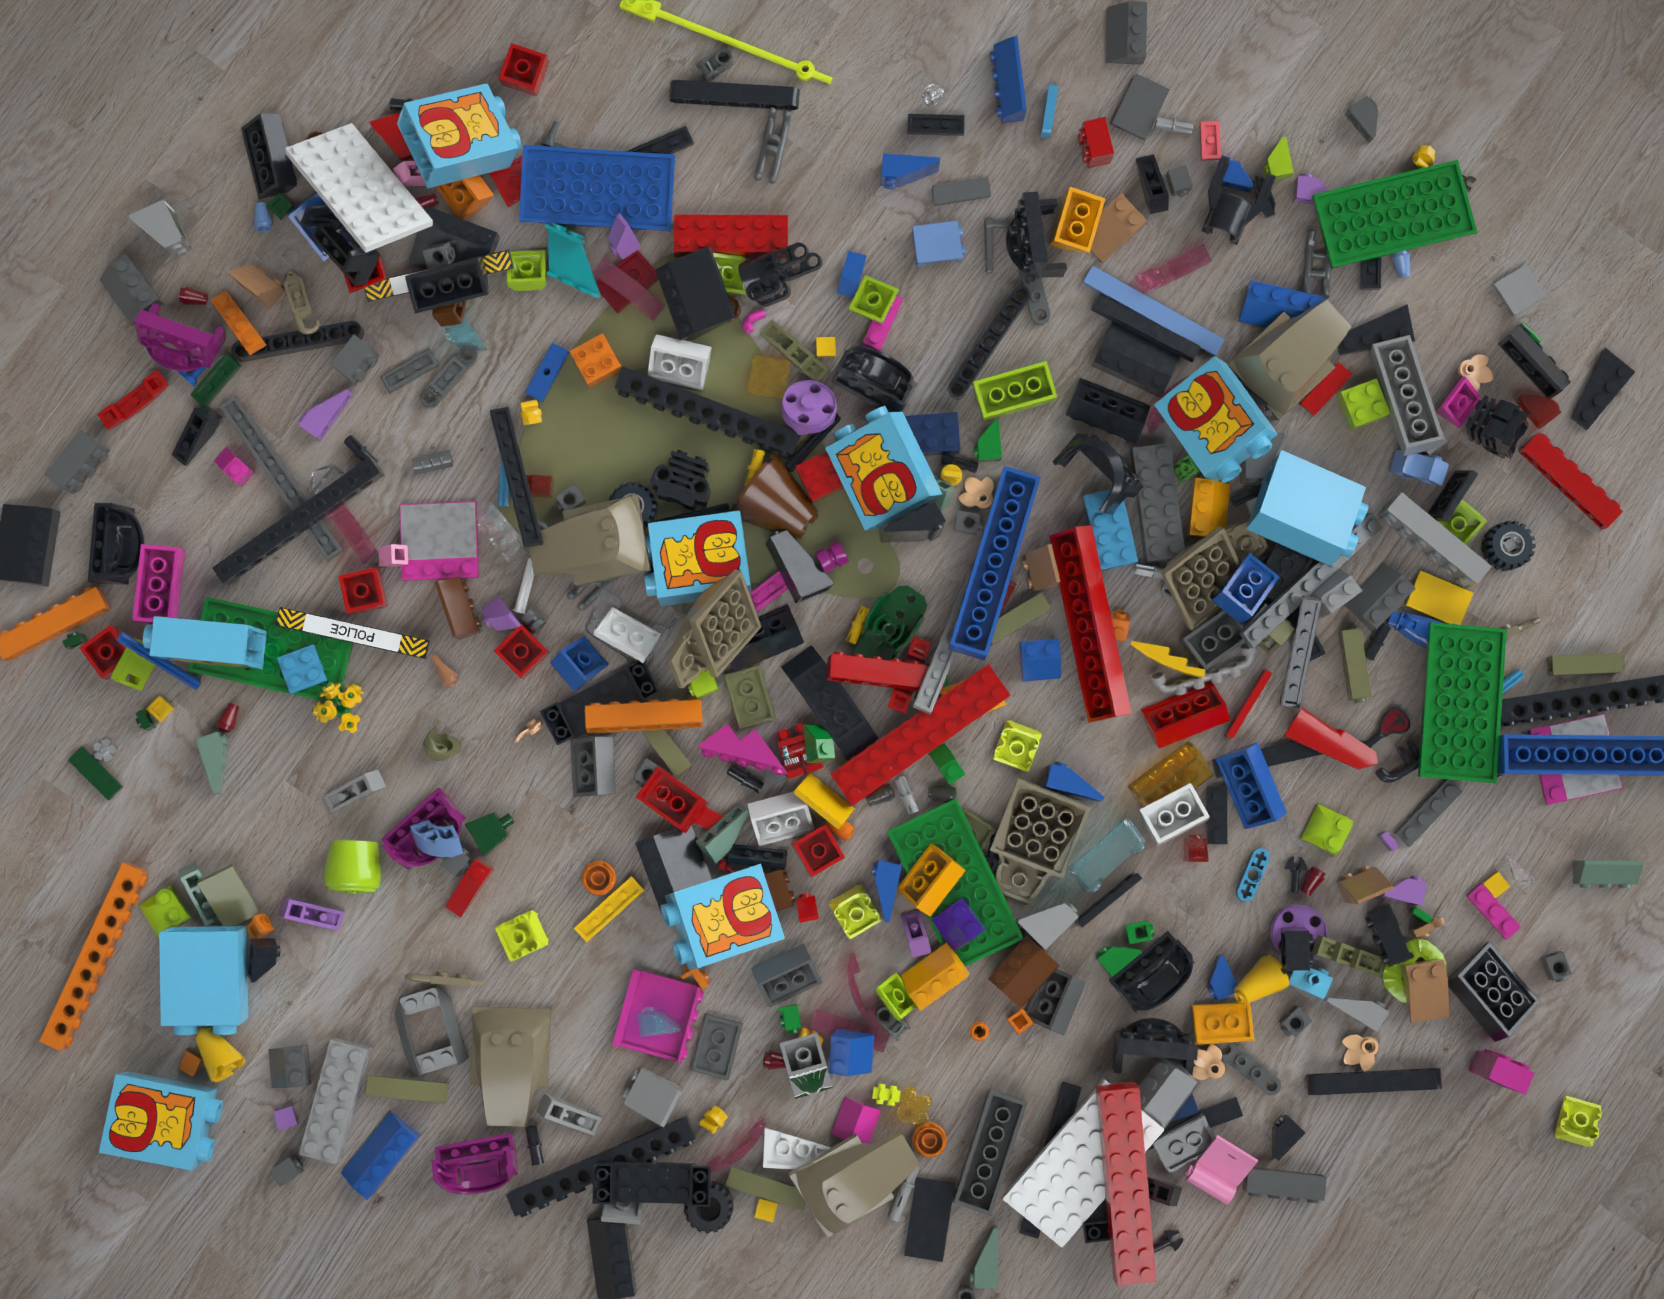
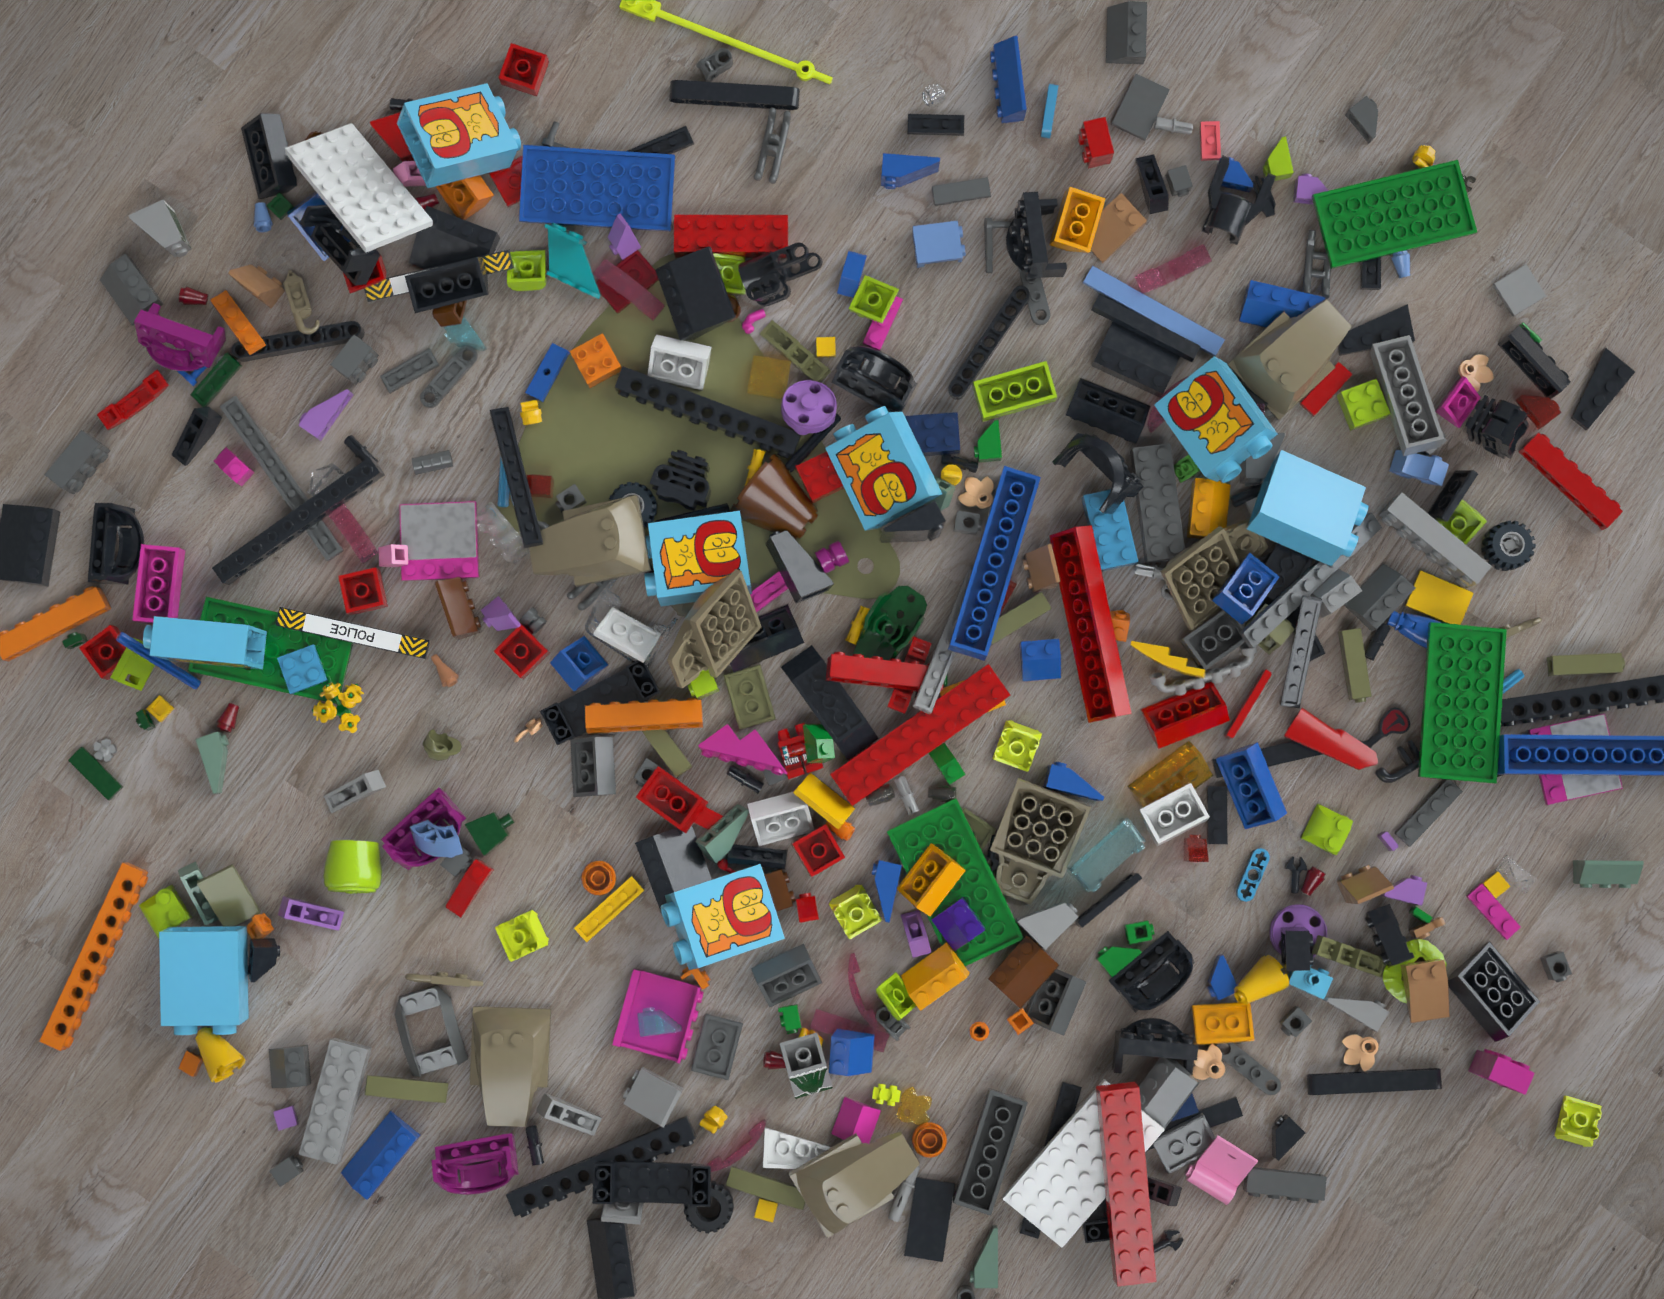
(160, 1121): brick -> none
(432, 258): dark grey brick -> none
(525, 589): white axle -> none

